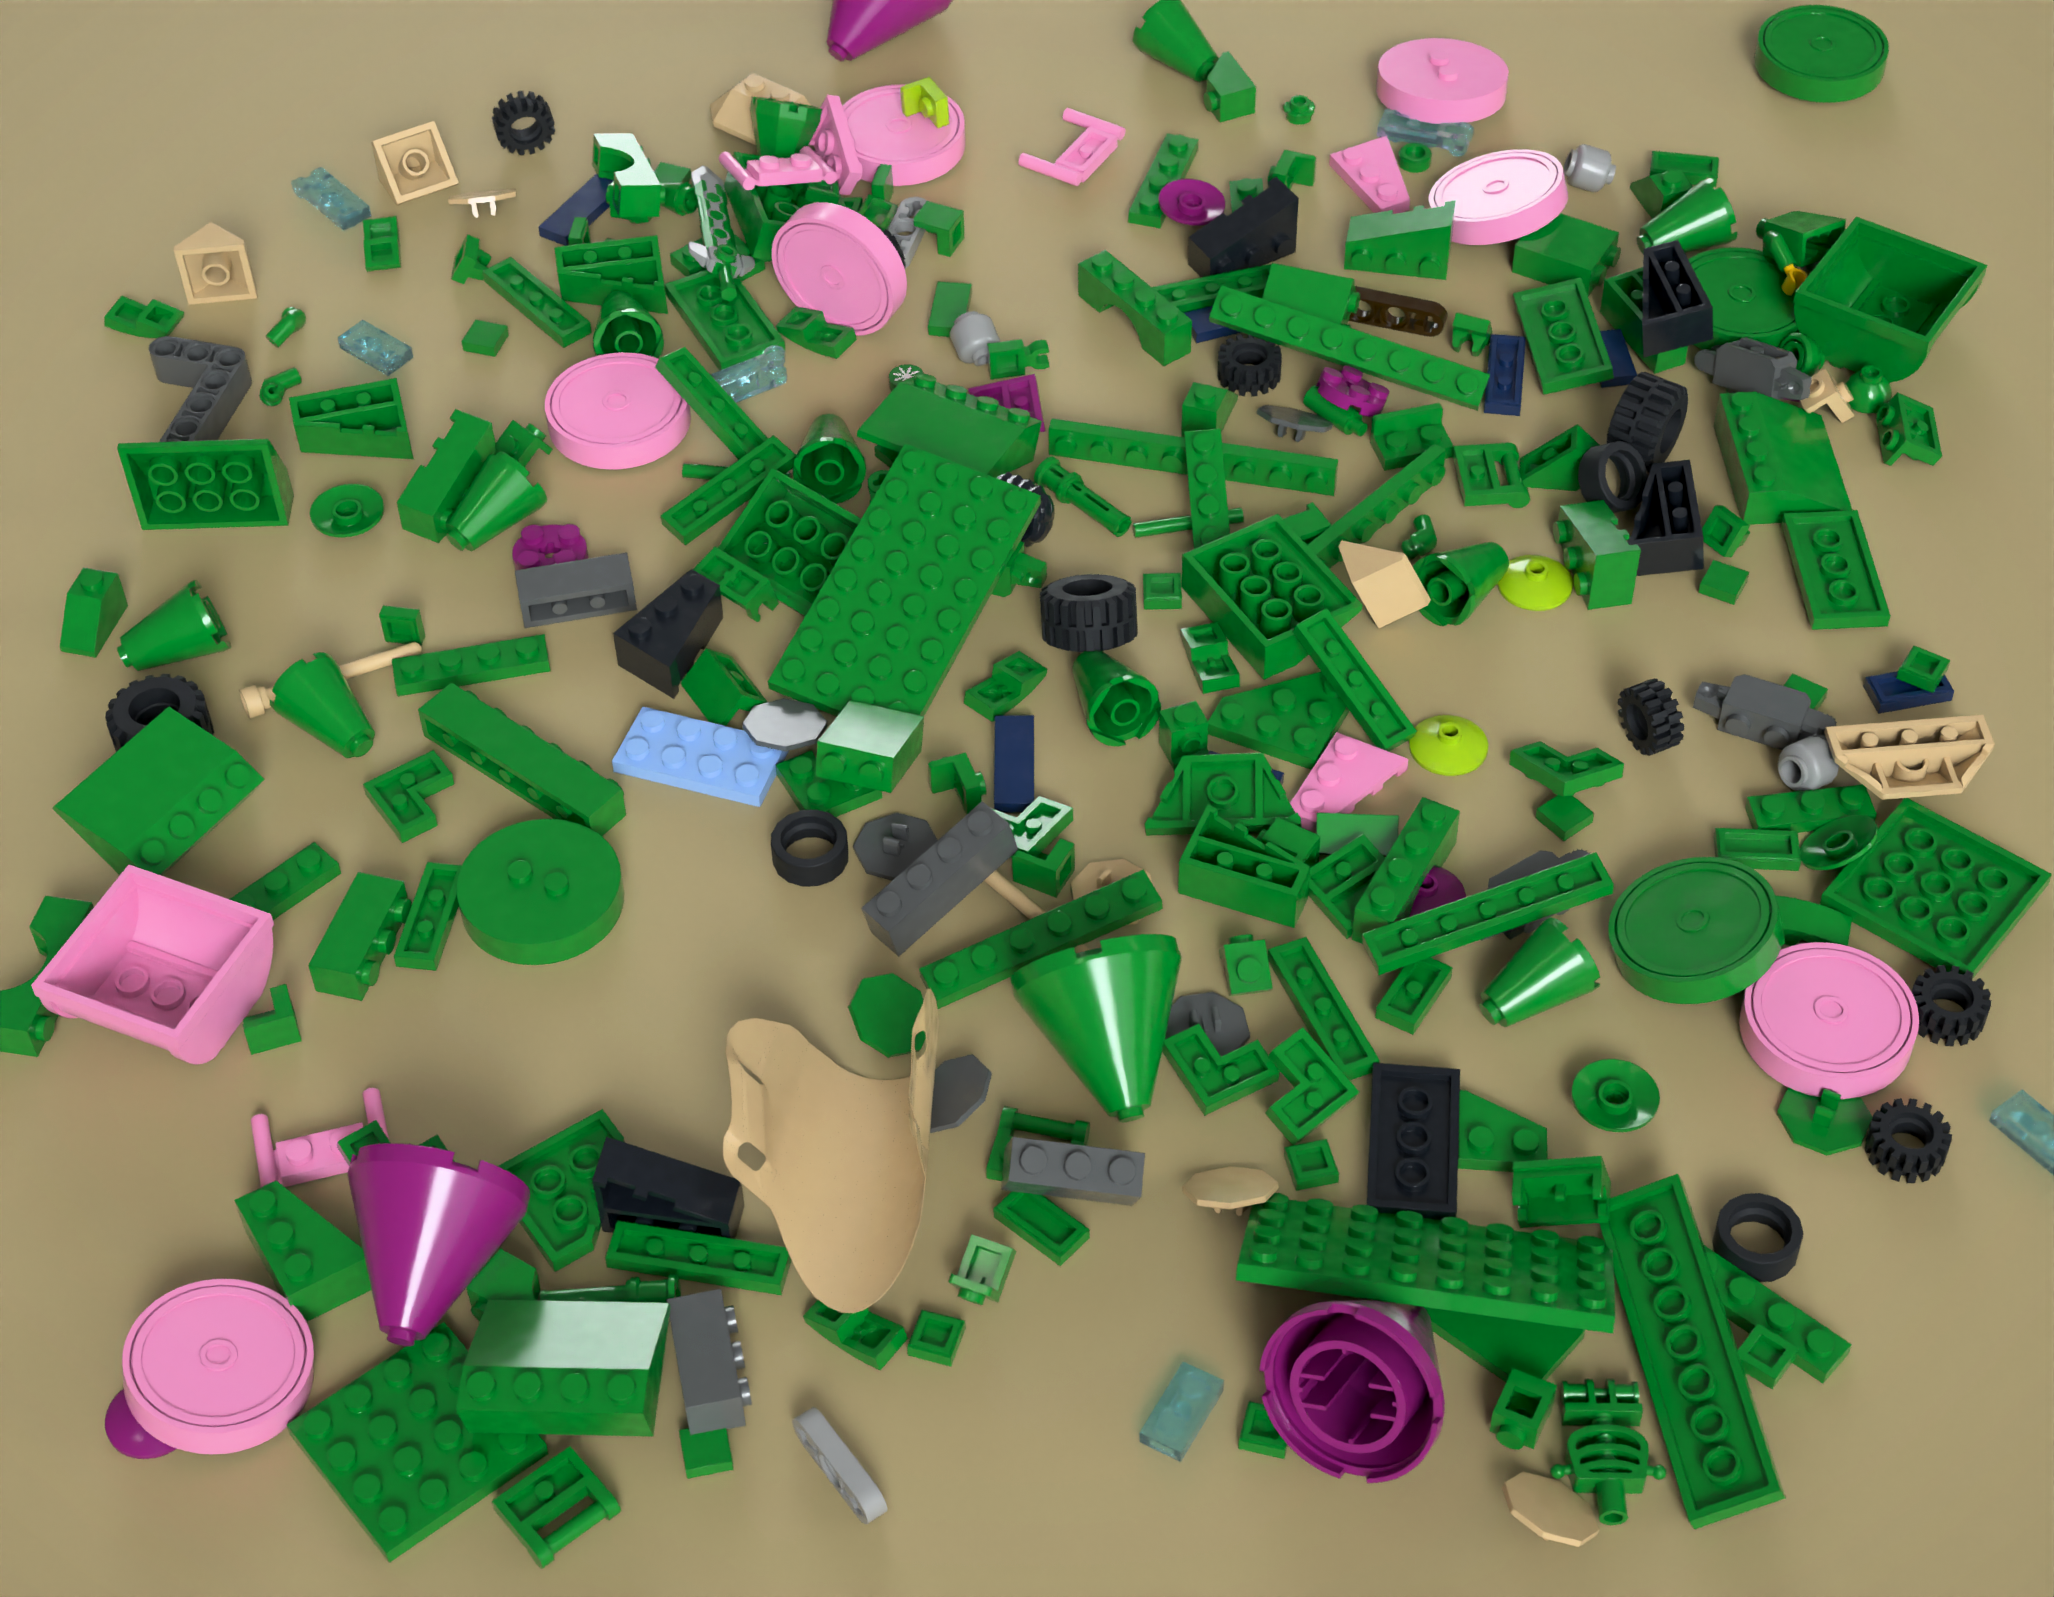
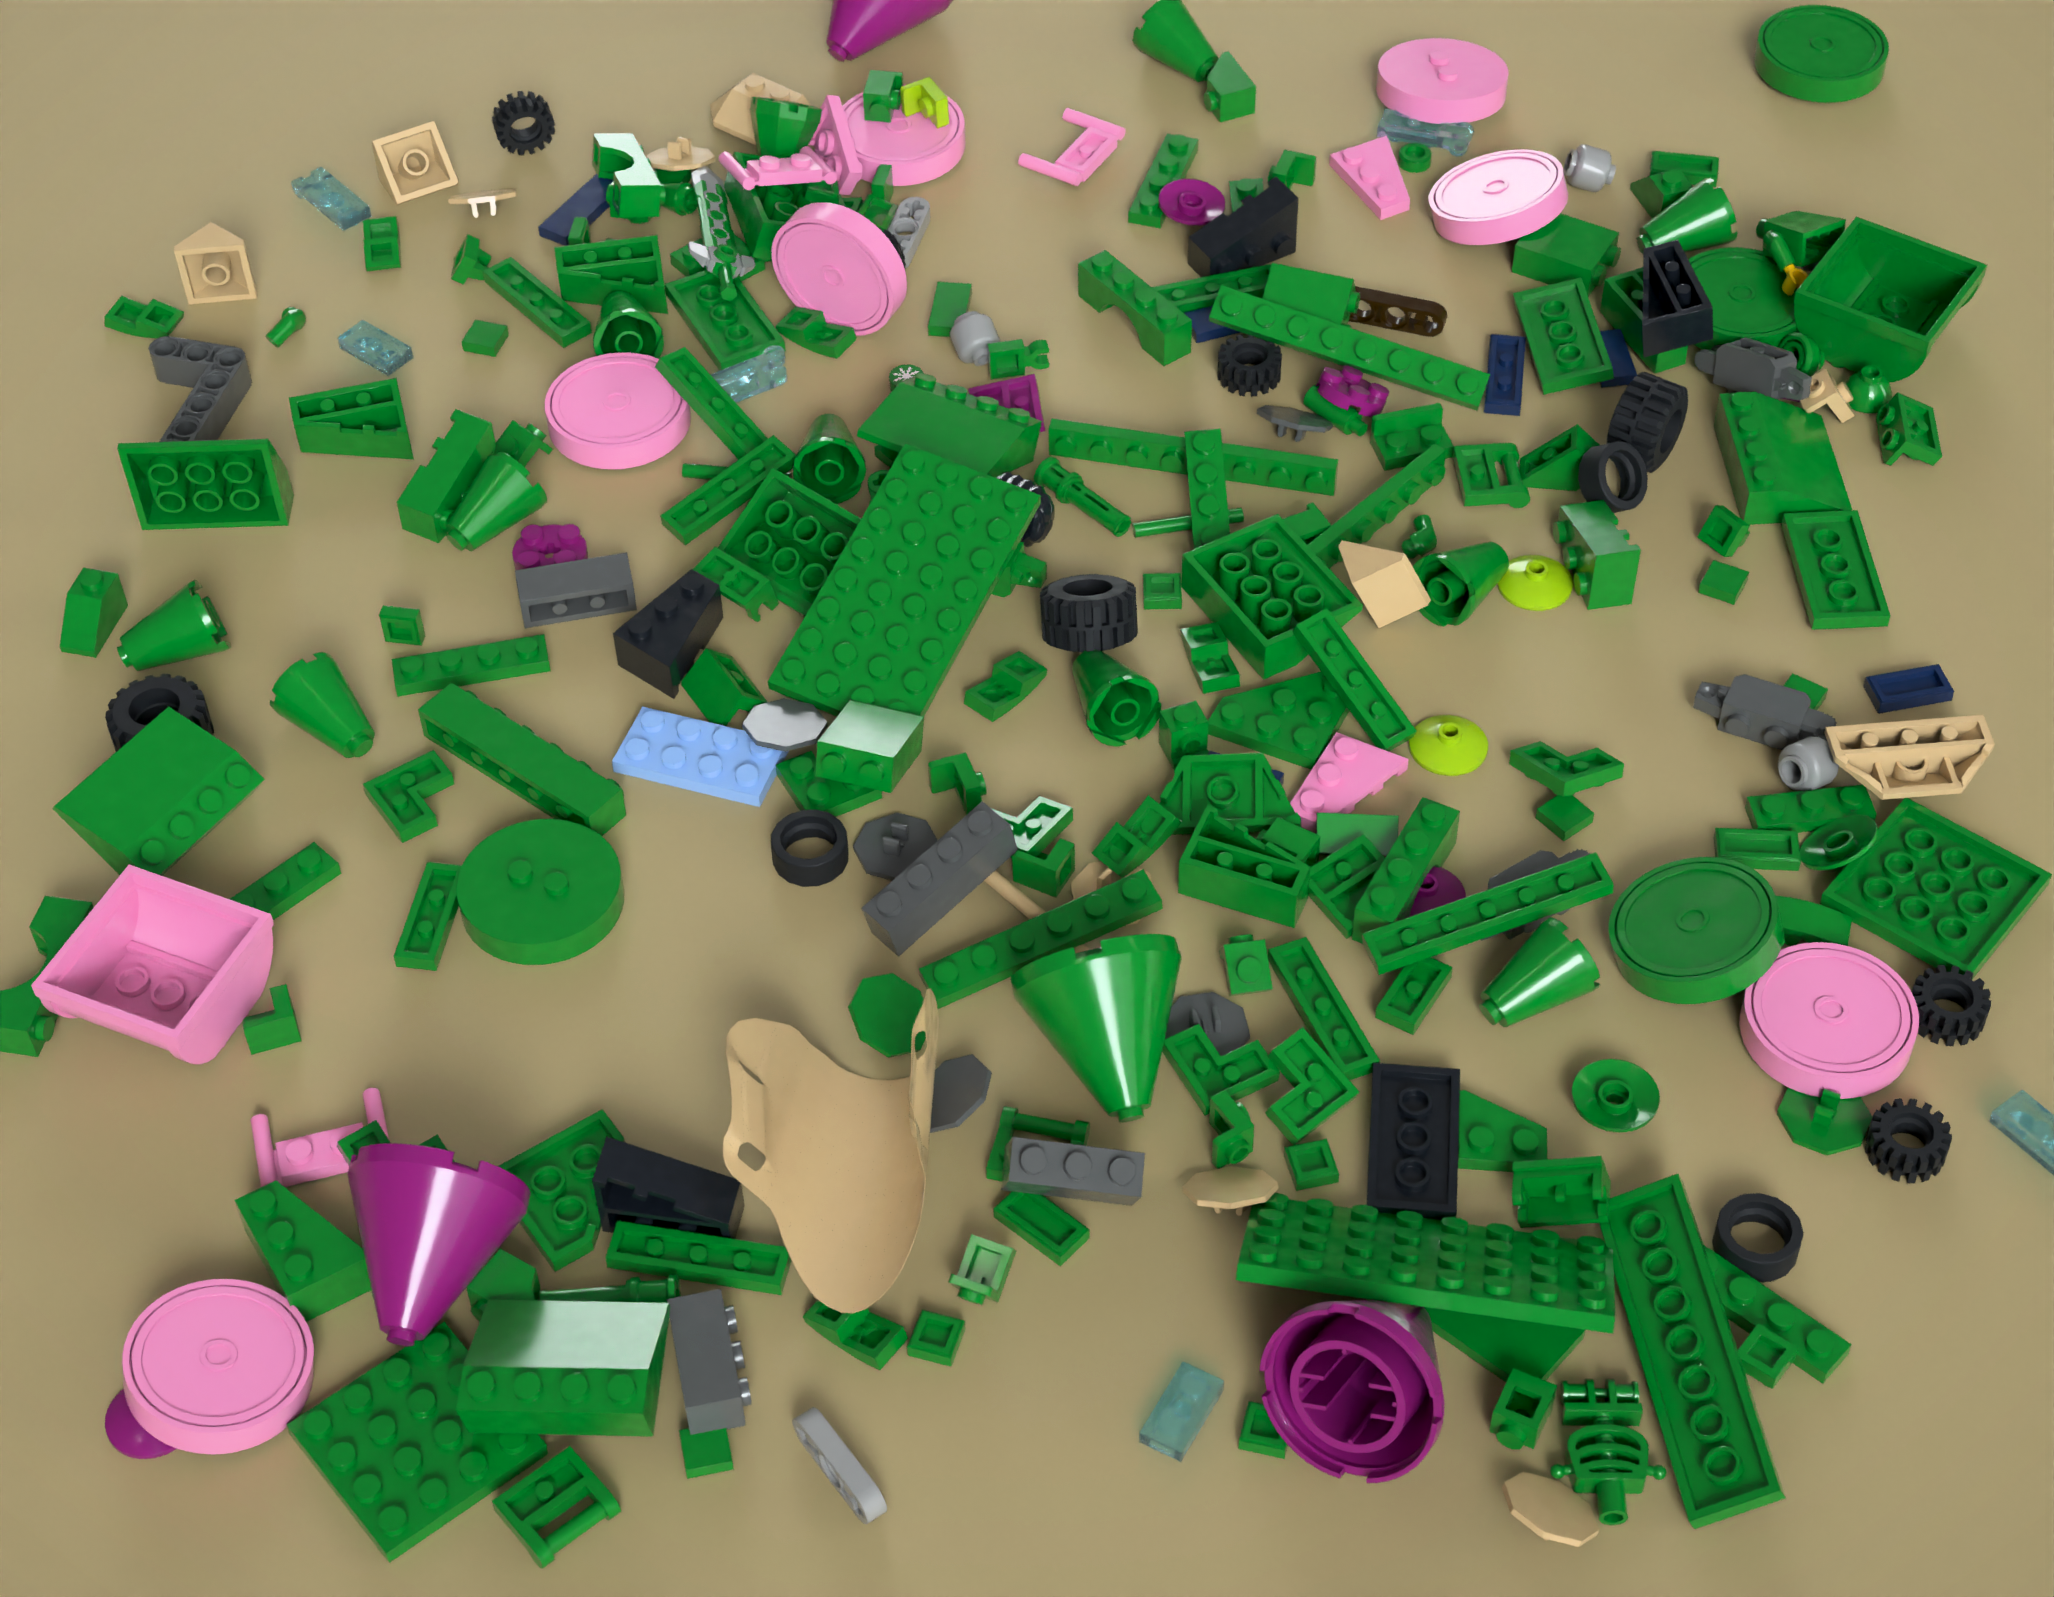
(258, 699): tan piece -> none
(275, 386): green arm -> none
(347, 510): green dish -> none
(360, 936): green brick -> none
(680, 156): none -> tan piece
(882, 95): none -> green brick
(945, 223): green panel -> none
(1014, 763): dark blue tile -> none
(1132, 844): none -> green slope
(1207, 408): green slope -> none
(1234, 1130): none -> green bracket
(1299, 110): green plate -> none
(1402, 243): green wedge -> none
(1471, 329): green tile -> none
(1651, 717): black tyre -> none
(1669, 521): black wedge -> none
(1923, 669): green tile -> none

